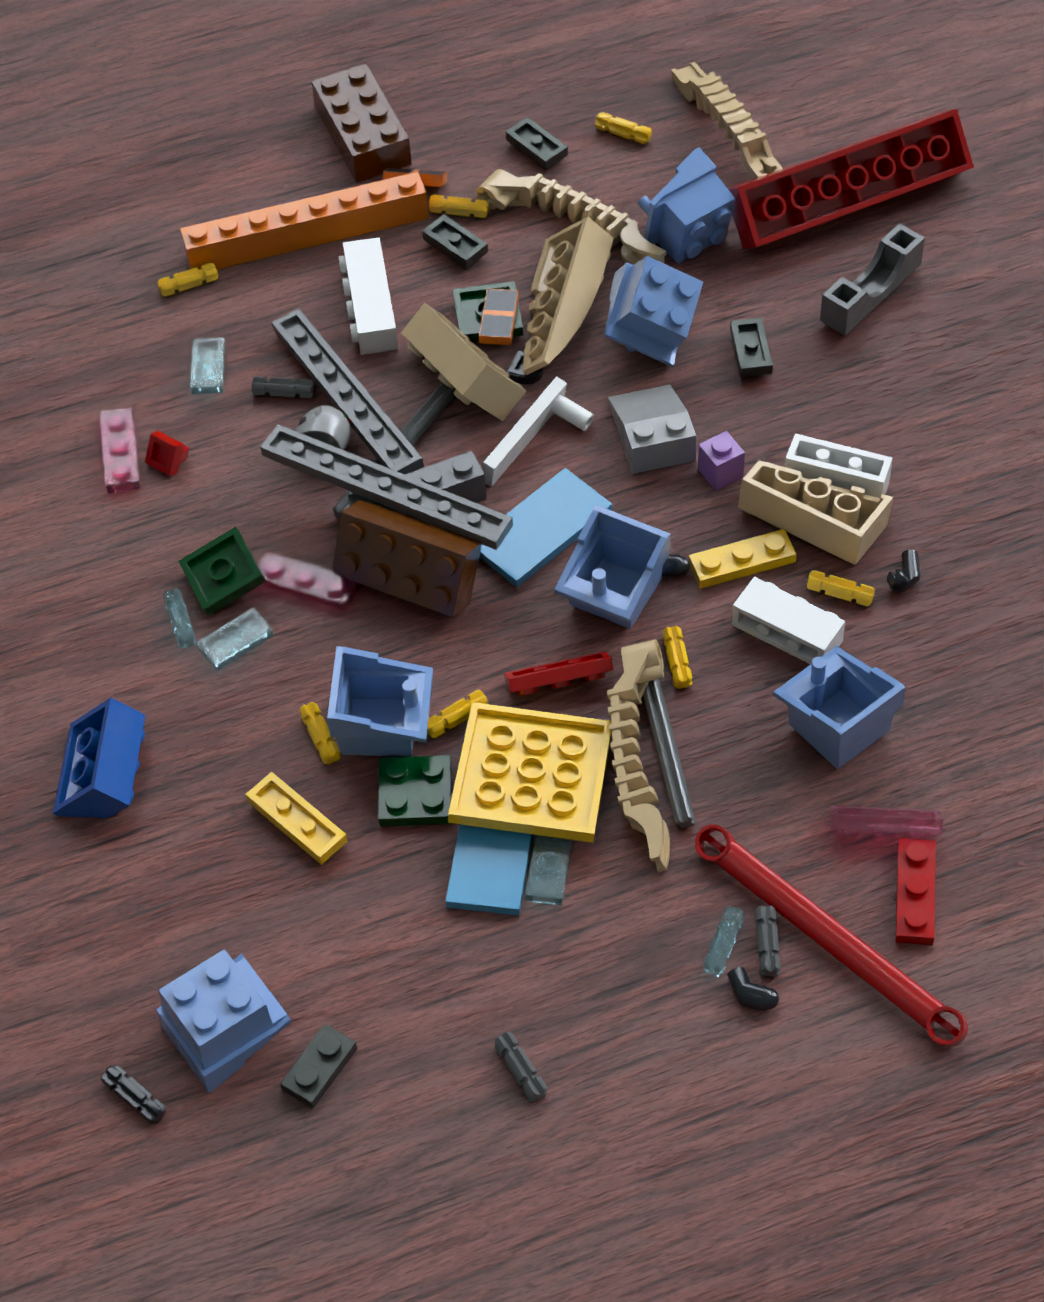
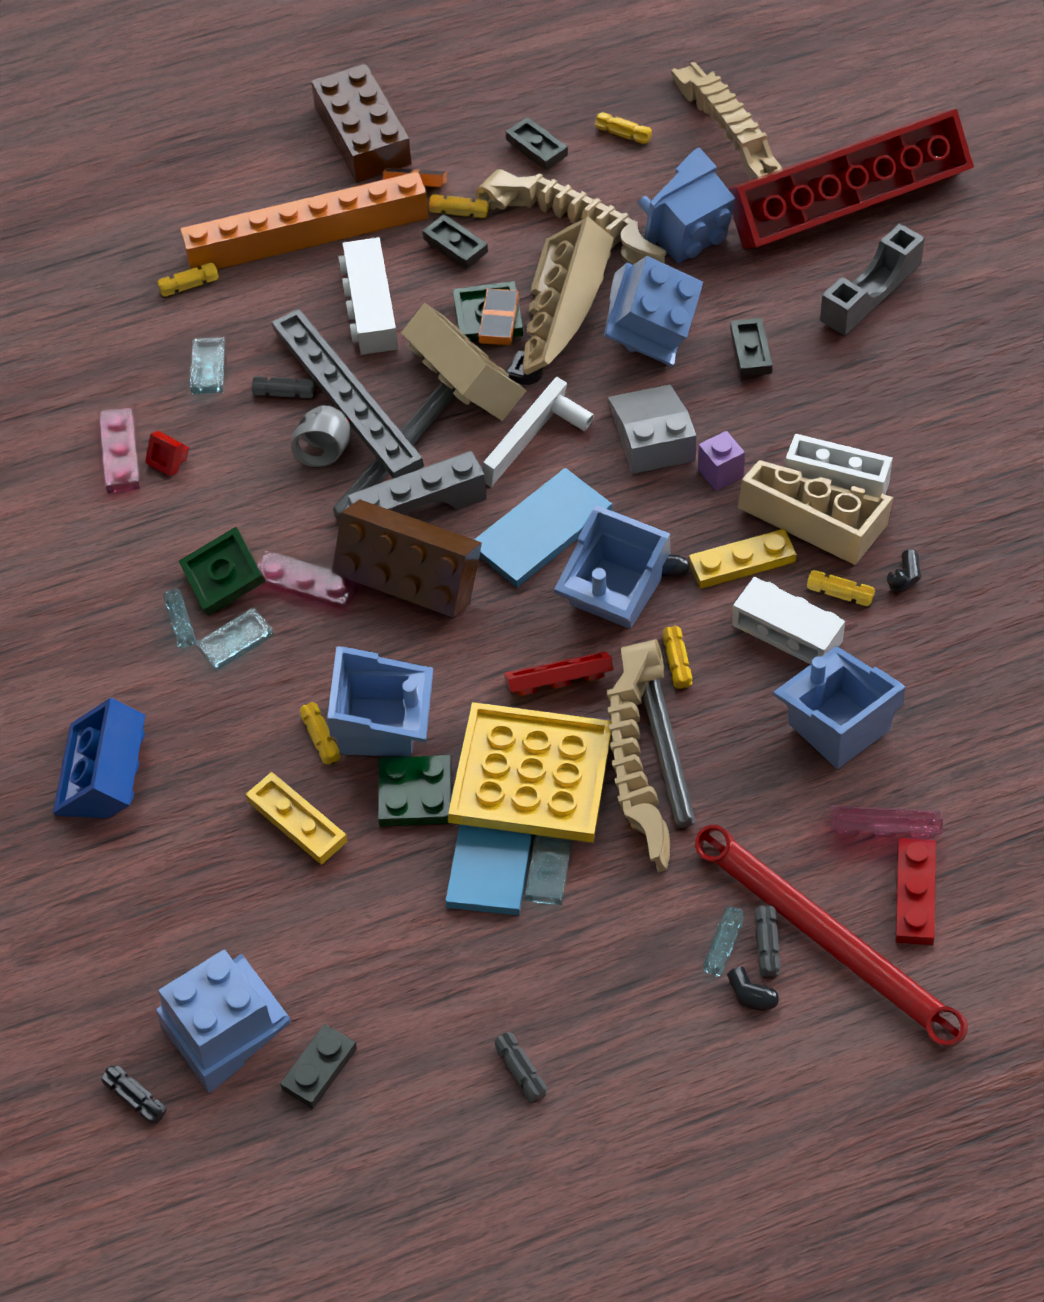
(387, 486): plate -> none
(454, 714): yellow axle -> none

